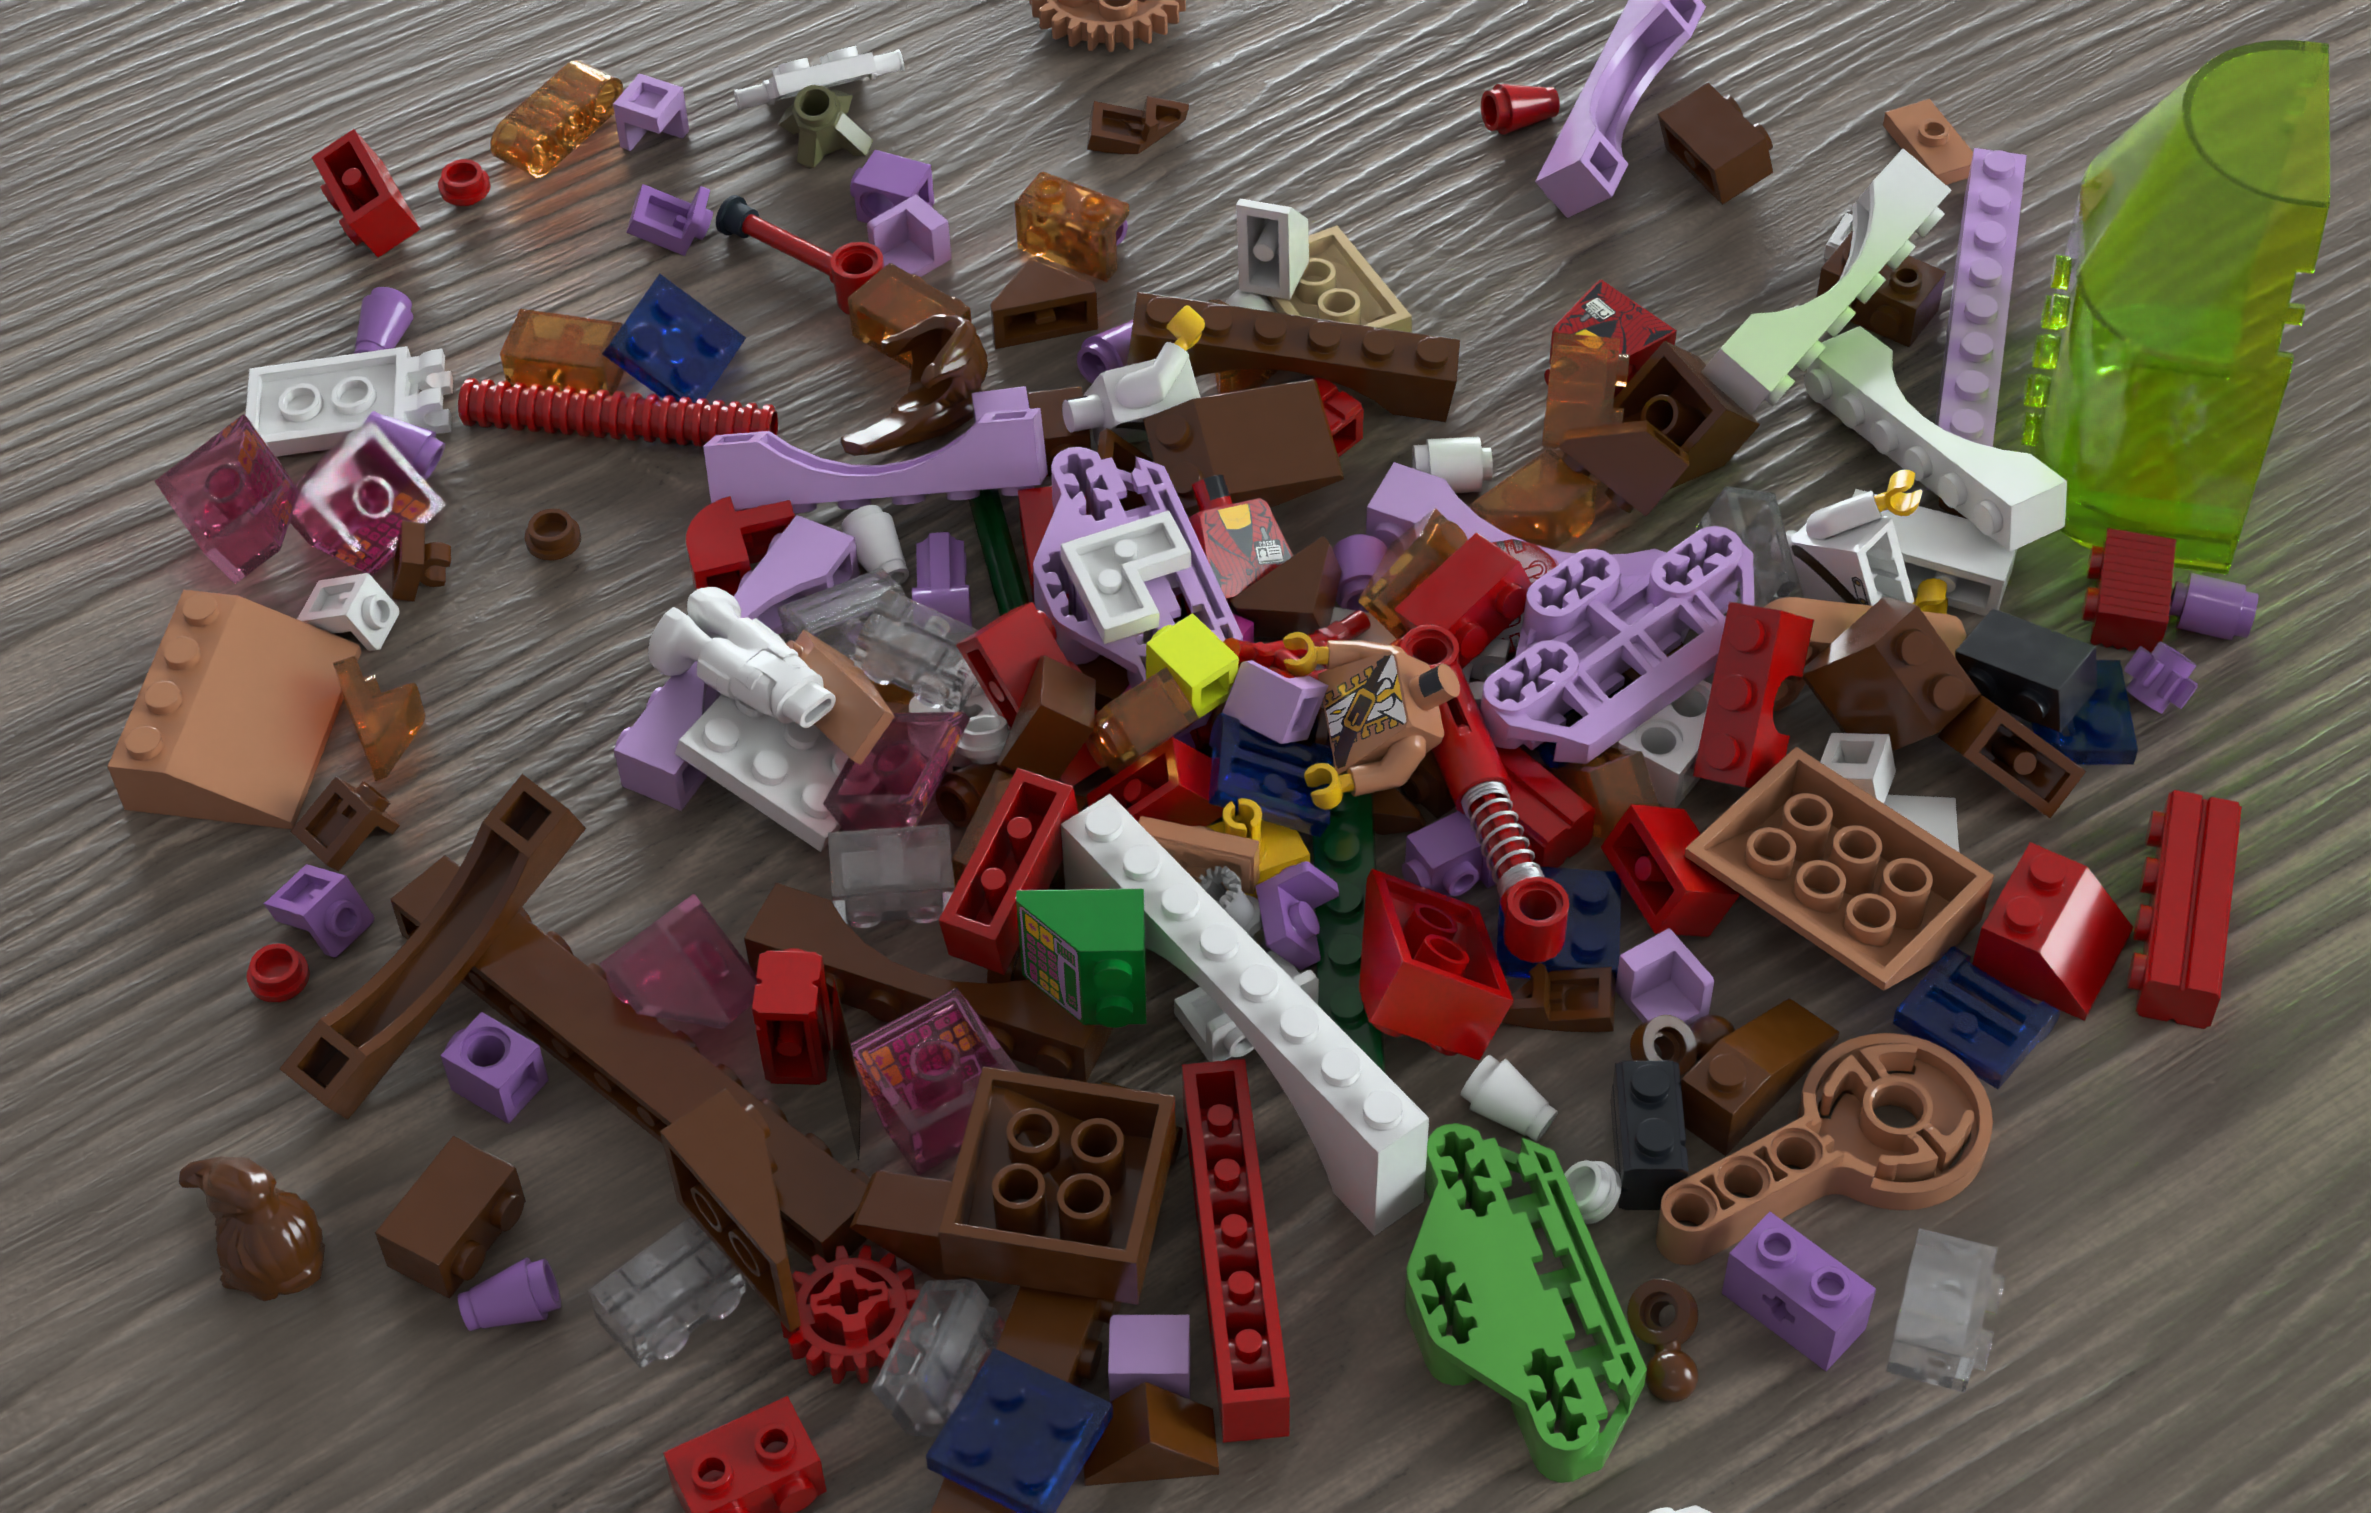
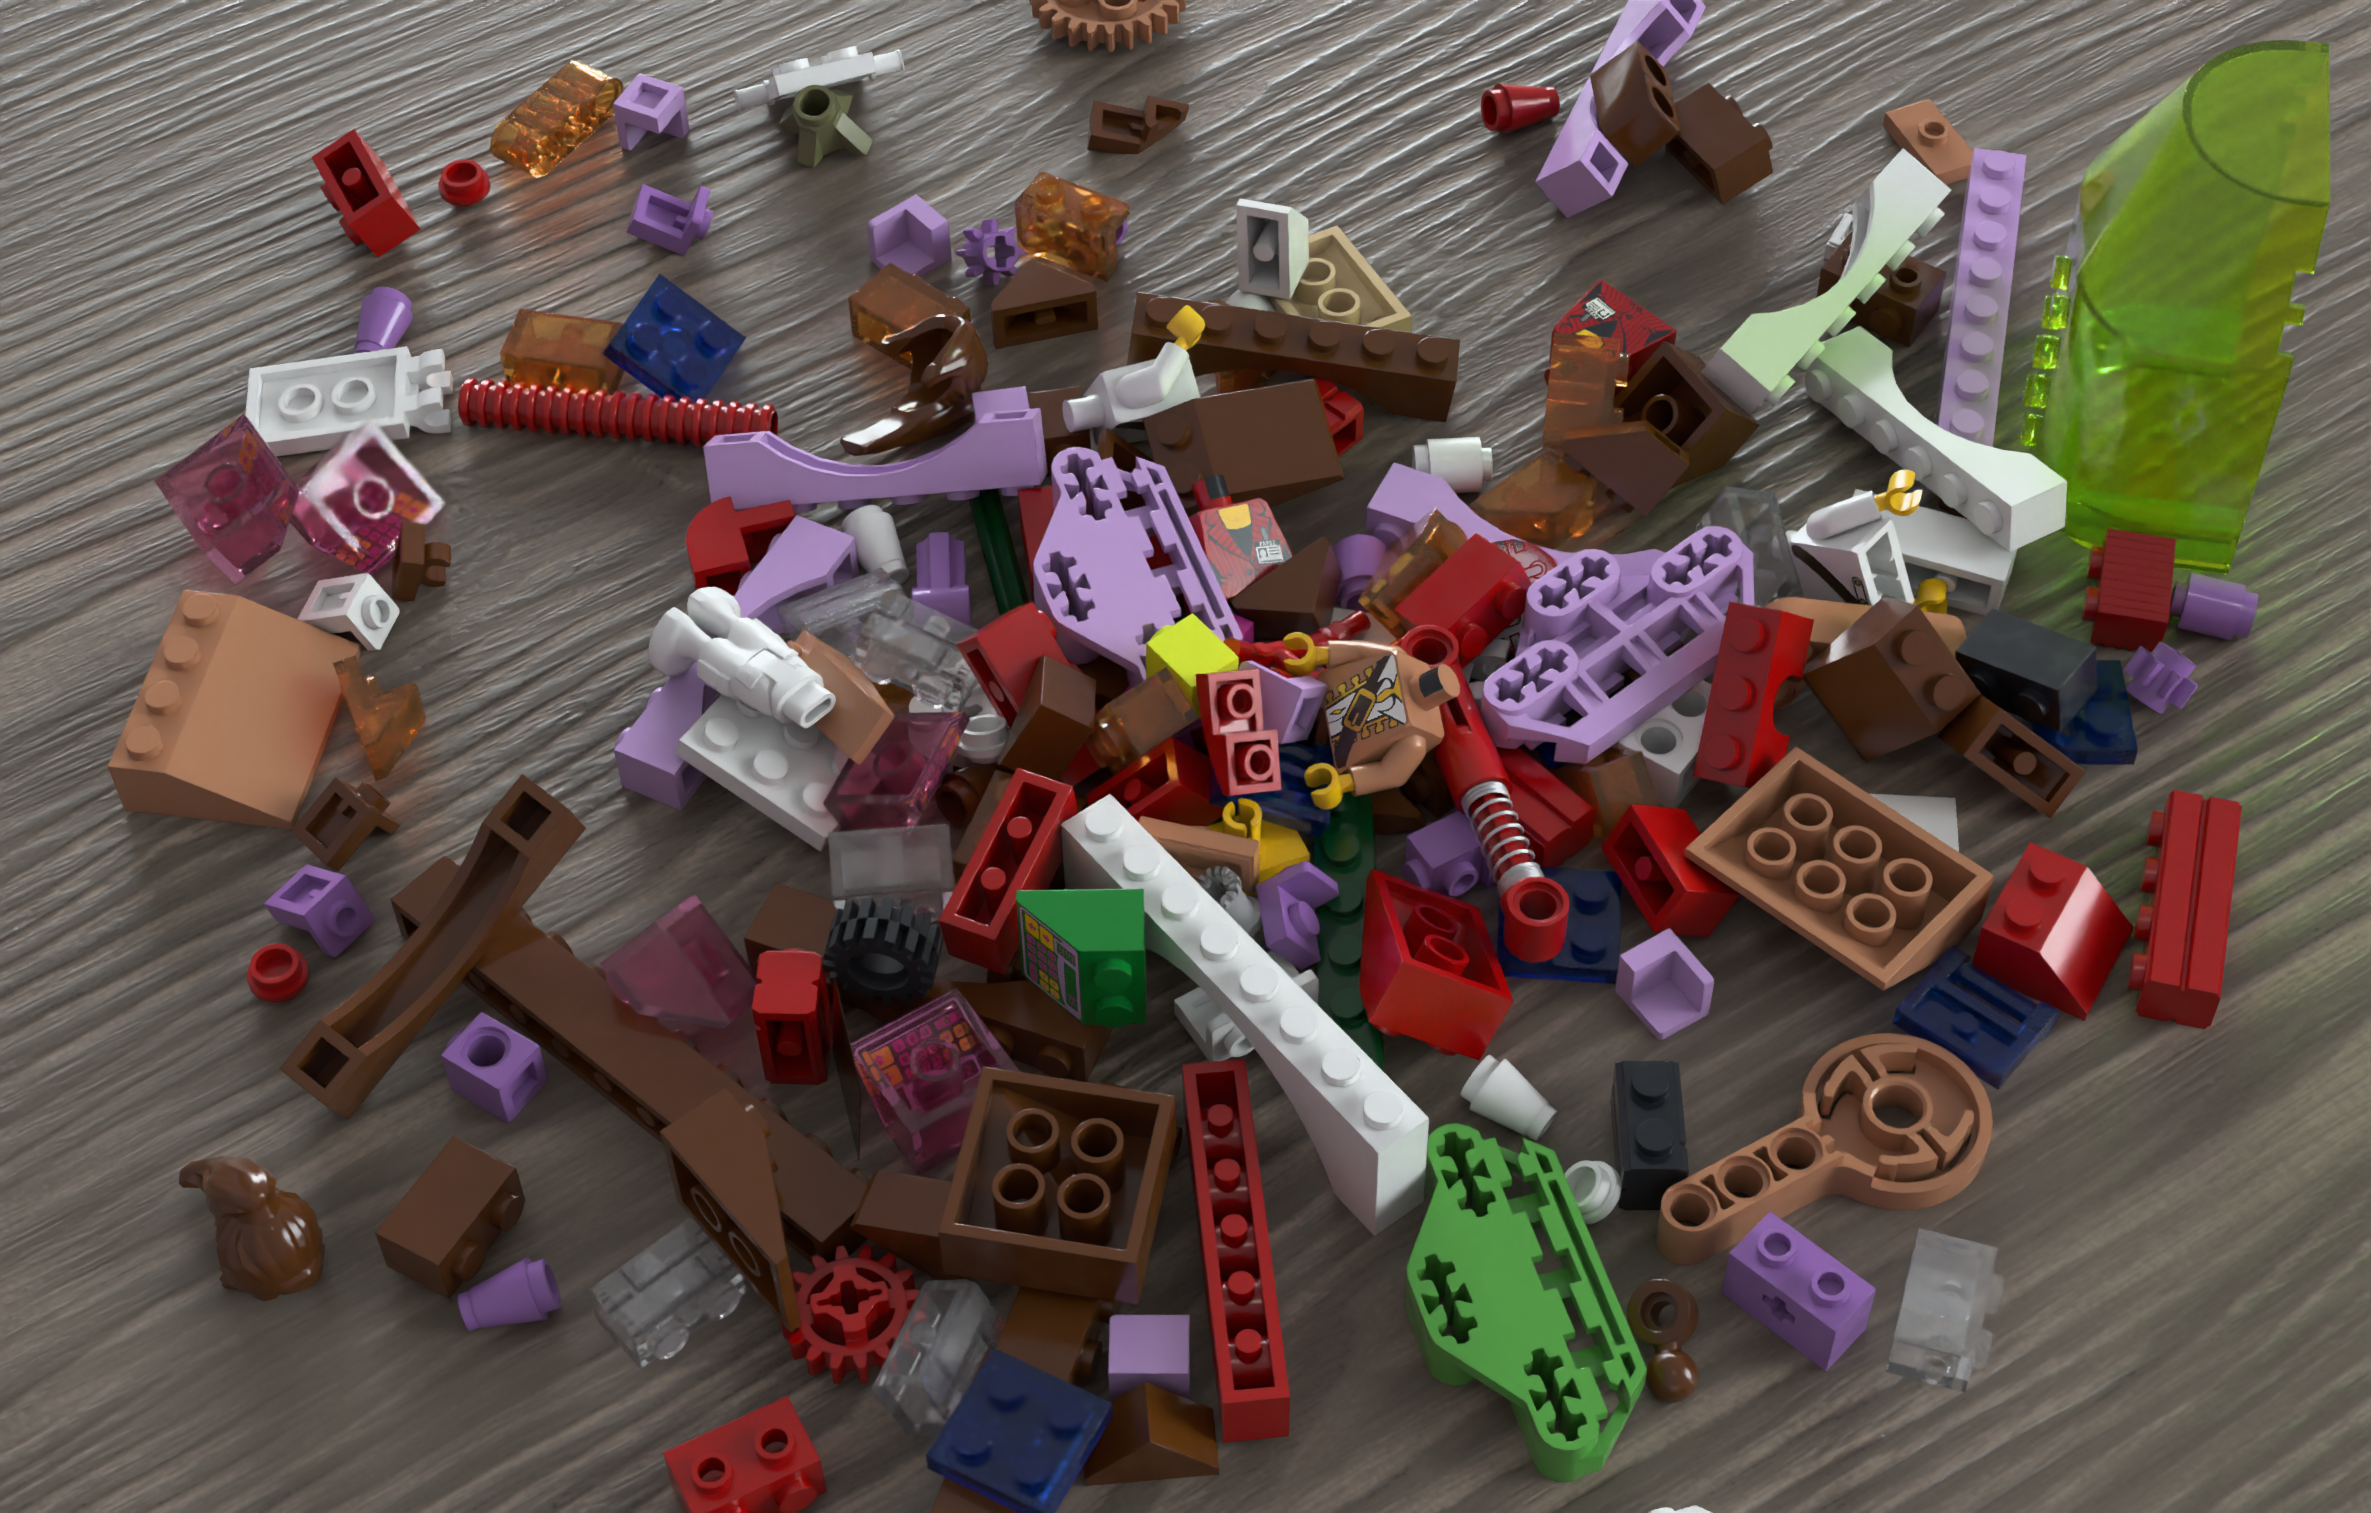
(413, 442): medium lavender cone -> none
(552, 535): reddish brown plate -> none
(847, 267): red piece -> none
(882, 951): none -> black tyre
(888, 182): medium lavender brick -> none
(1005, 252): none -> medium lavender gear
(1105, 351): medium lavender cone -> none
(1112, 571): white plate -> none
(1234, 732): none -> red slope
(1565, 1000): reddish brown slope -> none
(1635, 103): none -> reddish brown piece
(1677, 1040): reddish brown plate -> none
(1751, 1072): reddish brown slope -> none
(1862, 760): white brick -> none

